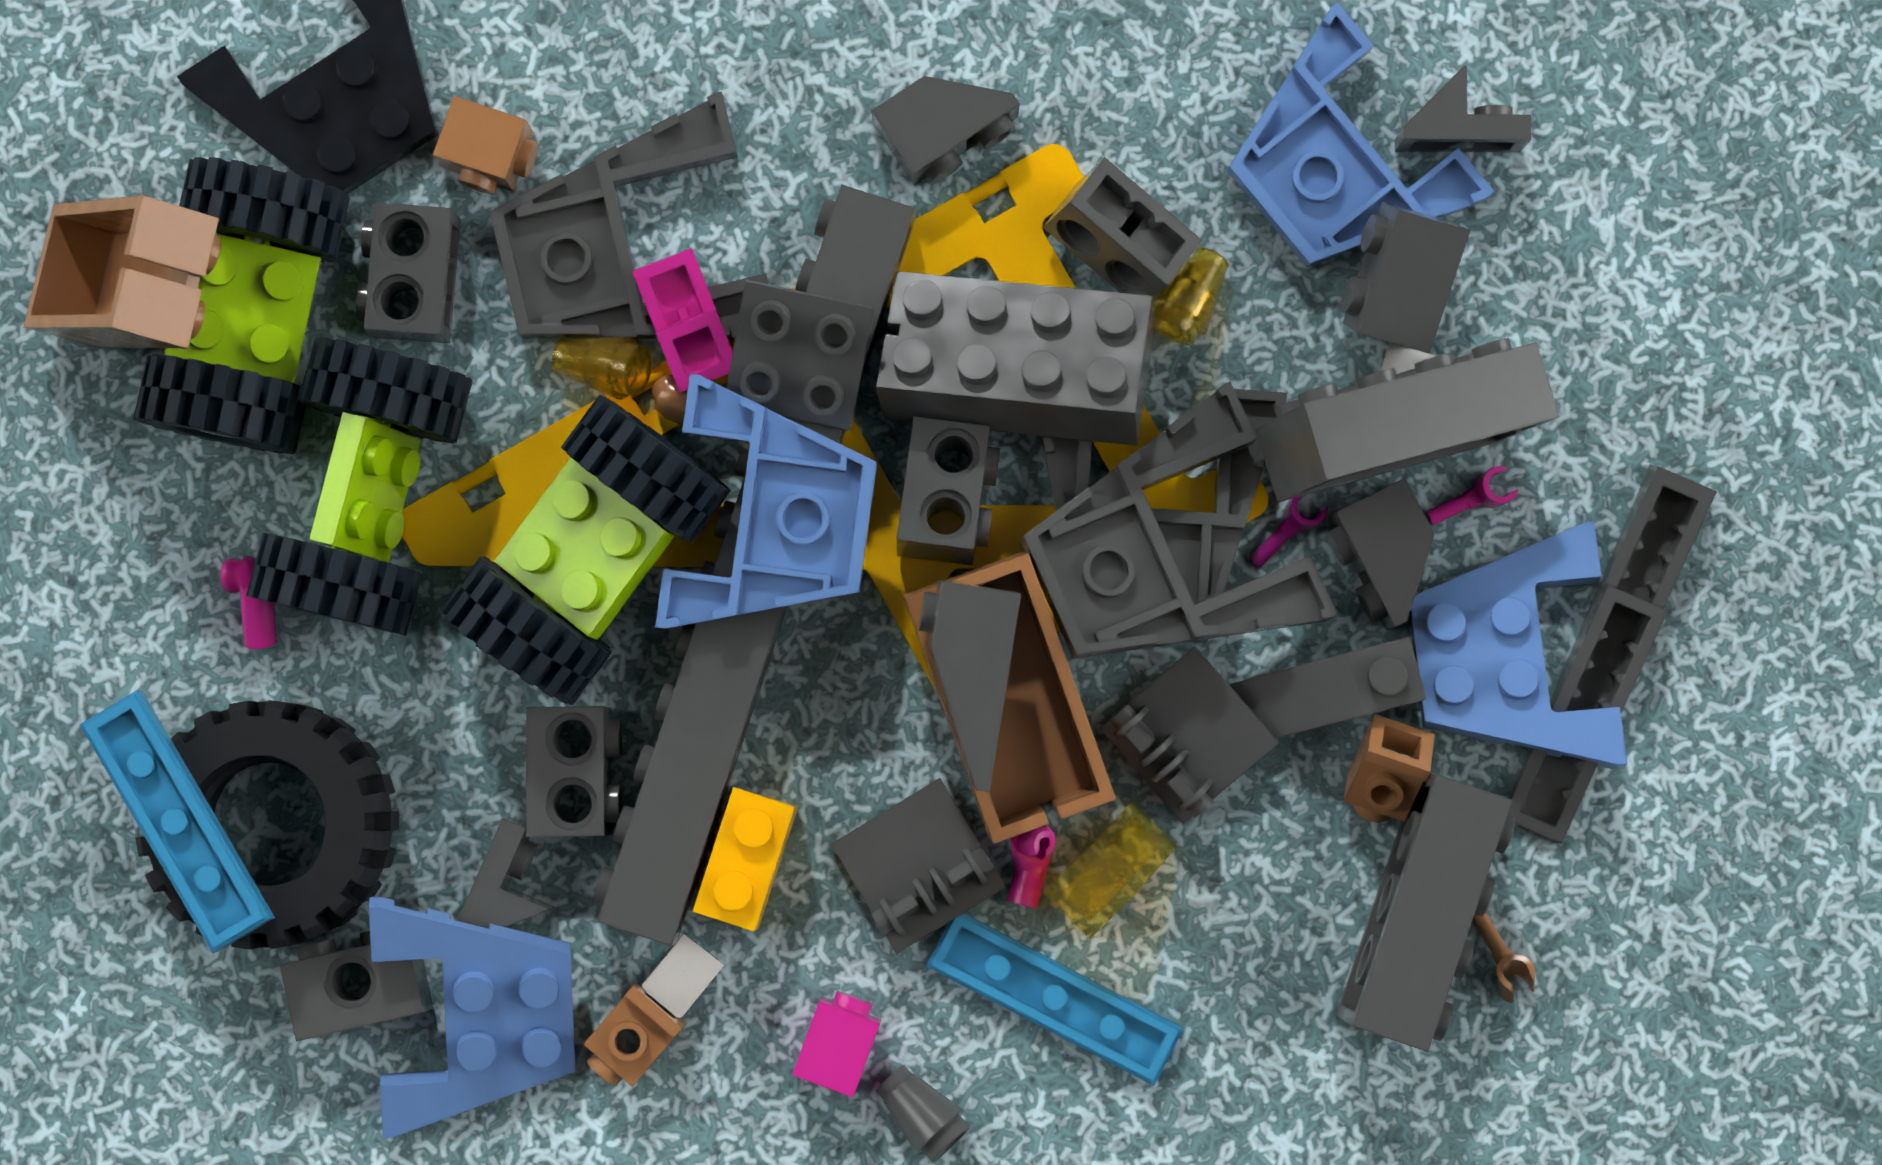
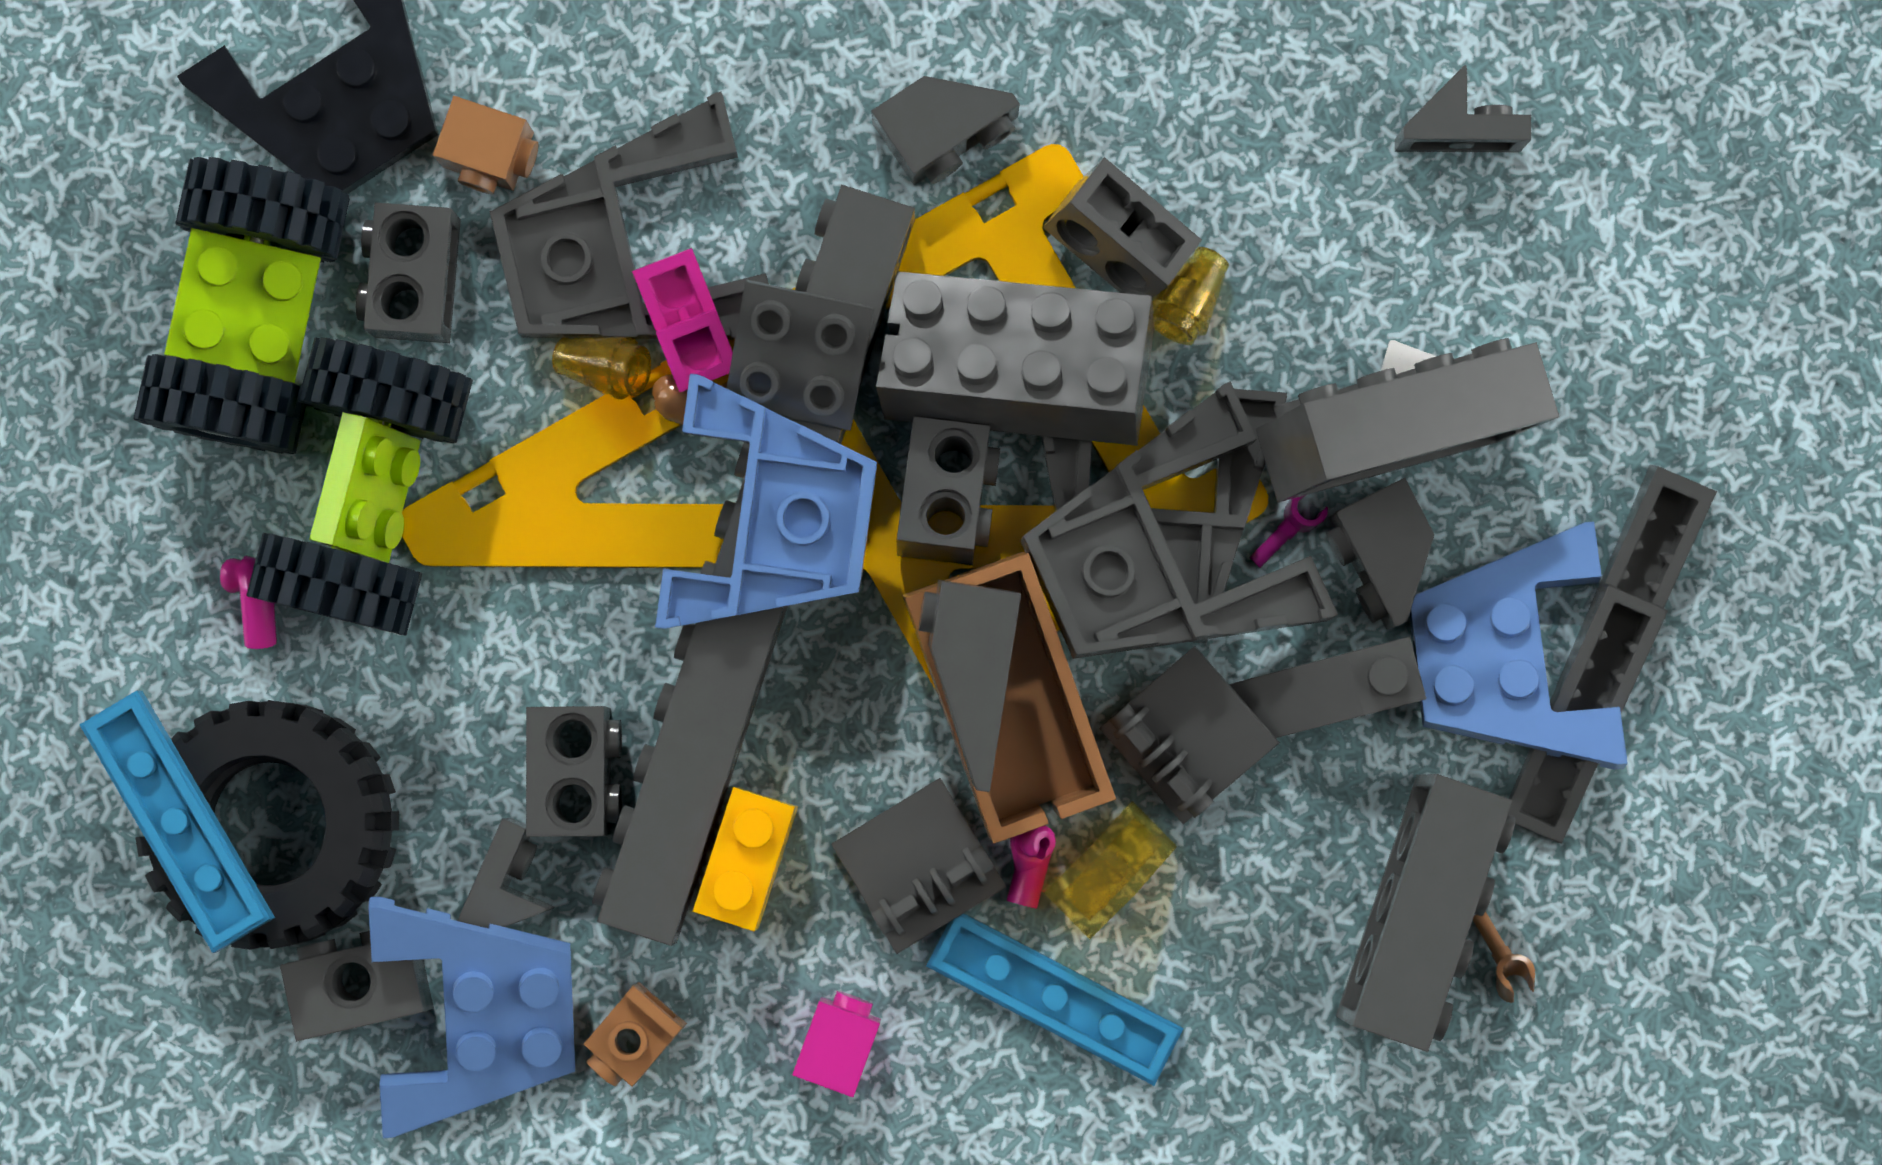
(123, 273): medium nougat piece -> none
(583, 551): plate -> none
(682, 976): white sticker -> none
(922, 1113): dark grey cone -> none
(1319, 173): medium blue wing -> none
(1382, 780): medium nougat brick -> none
(1403, 277): dark grey brick -> none
(1478, 495): dark pink hand -> none

